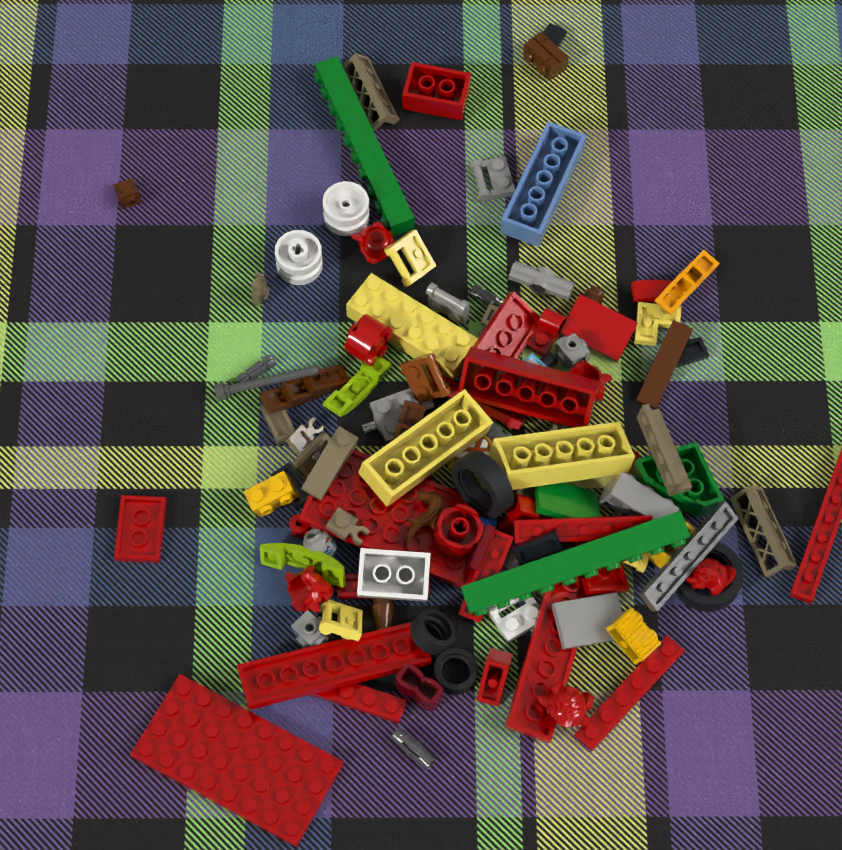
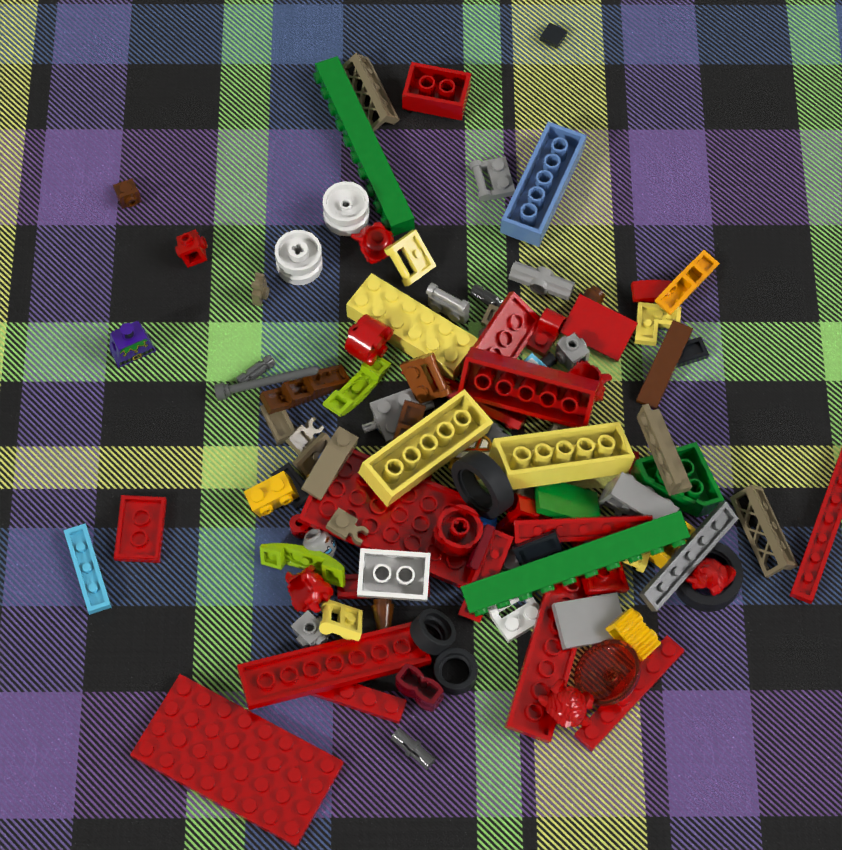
(87, 569): none -> medium azure plate
(130, 343): none -> dark purple torso
(191, 248): none -> red brick
(430, 517): reddish brown piece -> none
(494, 677): red slope -> none
(545, 56): reddish brown brick -> none
(602, 664): none -> clear red dish

